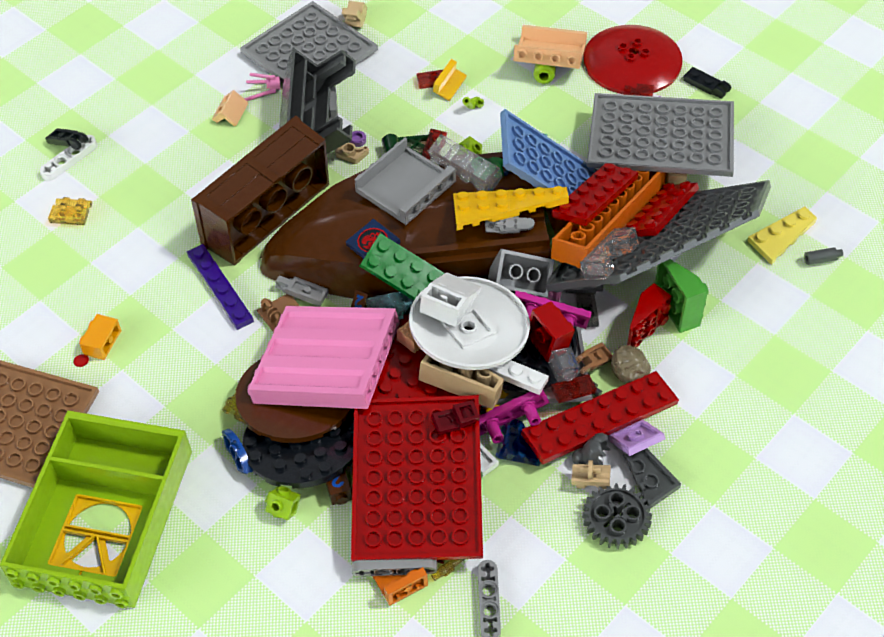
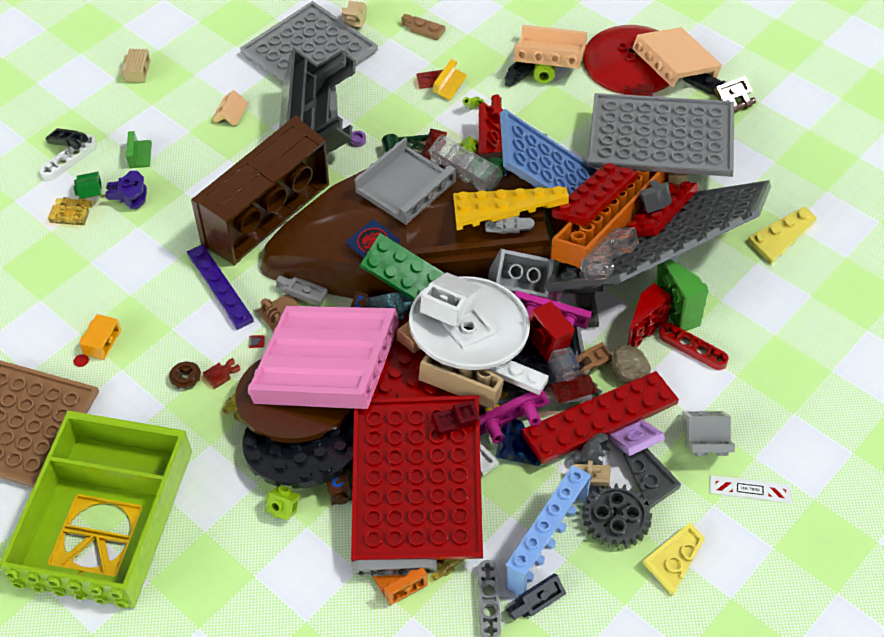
(88, 185): none -> green brick
(128, 190): none -> dark purple hinge
(136, 65): none -> tan brick
(138, 152): none -> bright green panel
(186, 368): none -> reddish brown gear
(219, 374): none -> clear red plate
(237, 451): blue tile -> none
(256, 341): none -> sticker
(272, 82): bright pink plant -> none
(351, 153): tan piece -> none
(423, 27): none -> medium nougat hinge
(489, 126): none -> red plate
(518, 72): none -> black hinge
(537, 597): none -> black hinge
(572, 487): none -> light blue window
(656, 196): none -> dark grey brick
(674, 557): none -> light yellow wing
(675, 54): none -> light nougat panel
(695, 343): none -> red beam
(708, 432): none -> light grey bracket
(734, 90): none -> plate
(750, 489): none -> white sticker
(822, 255): dark grey cylinder -> none

